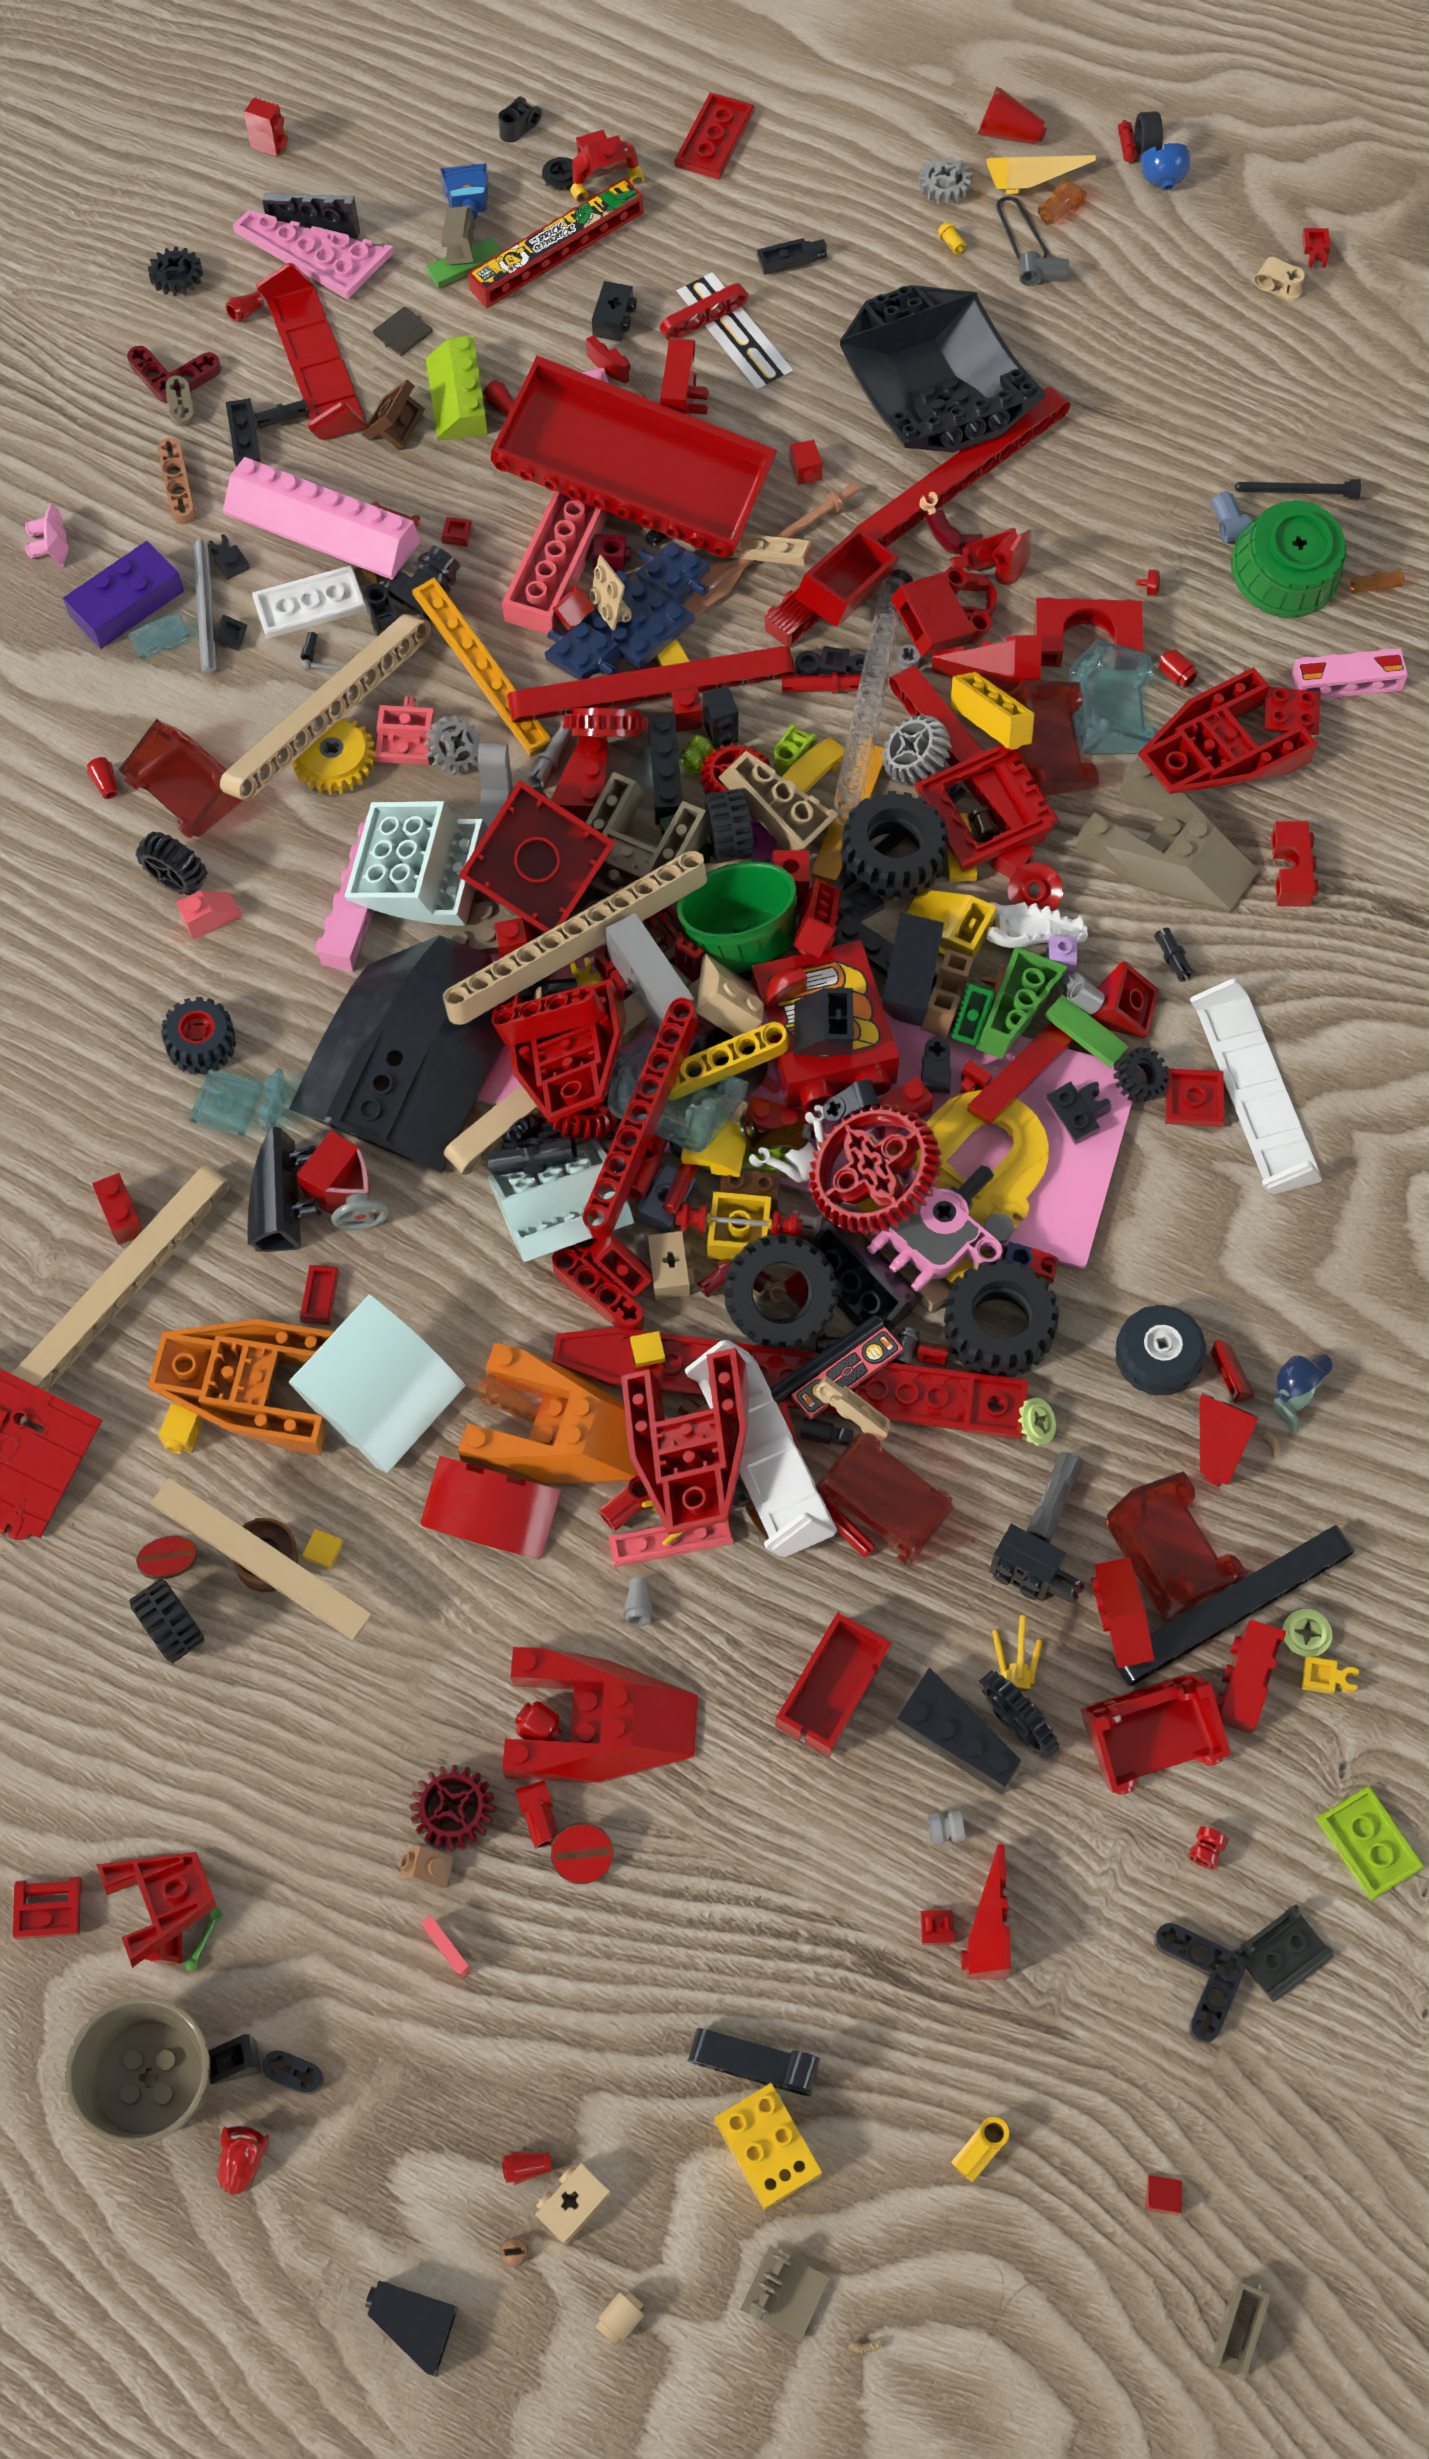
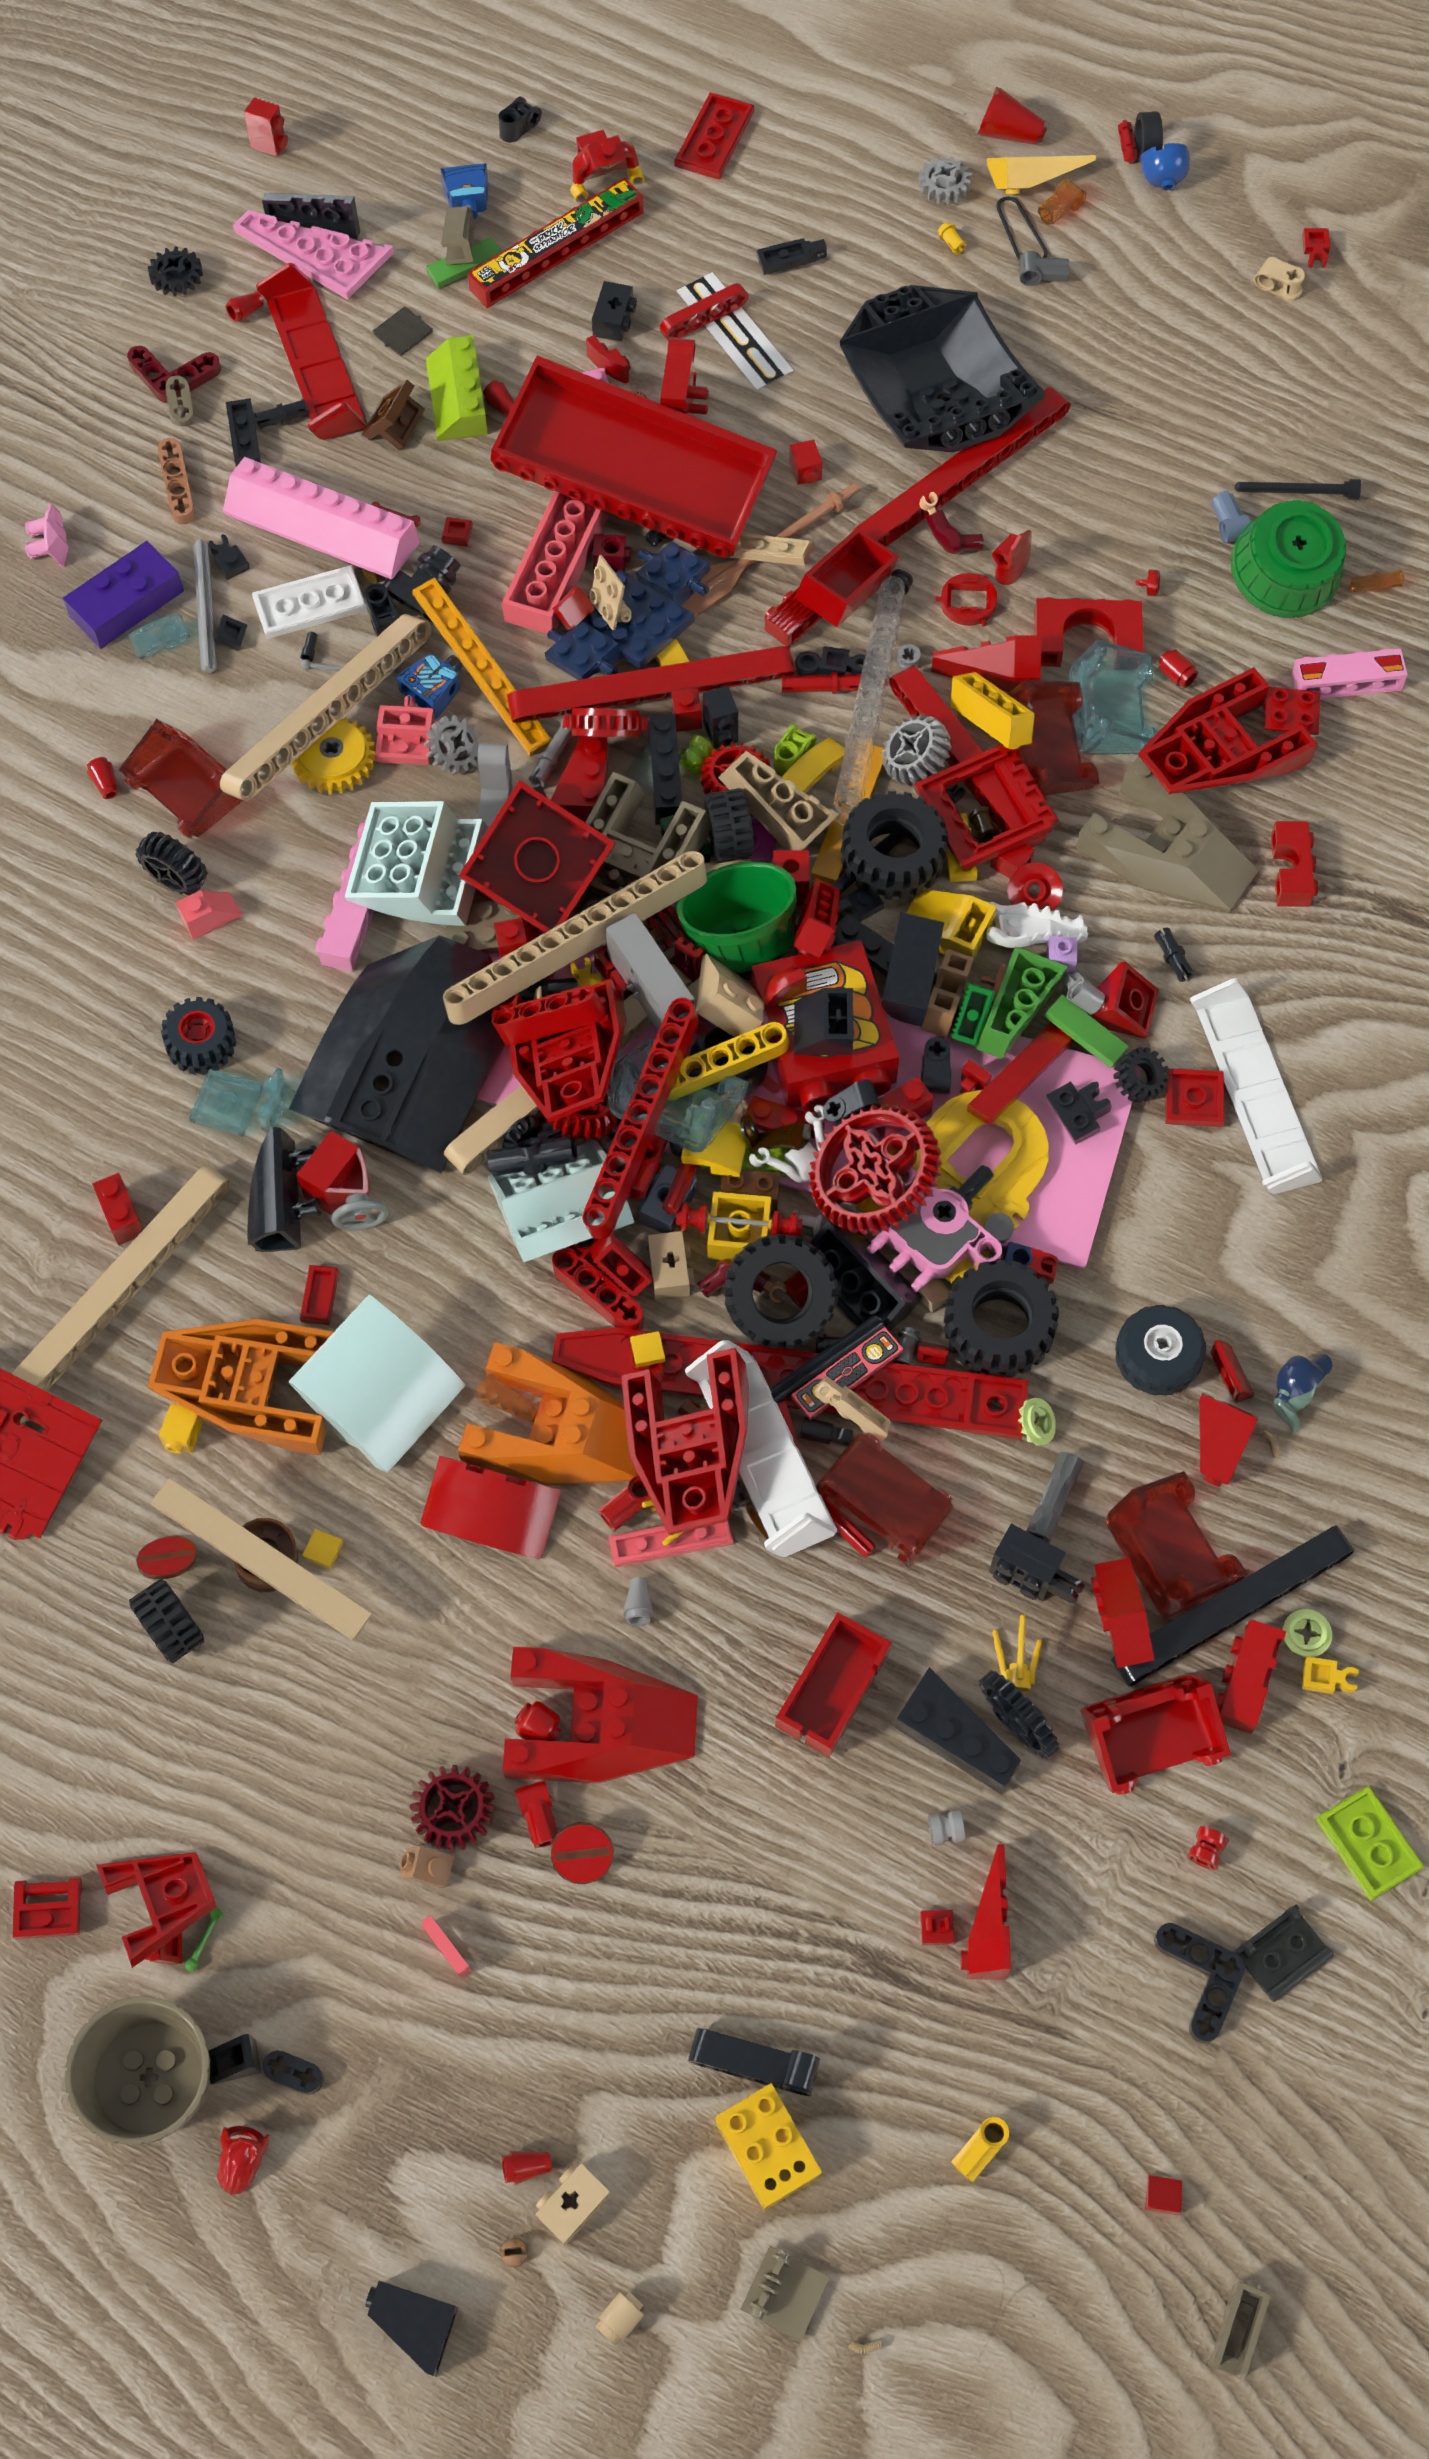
(431, 682): none -> torso
(551, 172): black gear -> none
(935, 615): red piece -> none
(979, 553): red hinge -> none

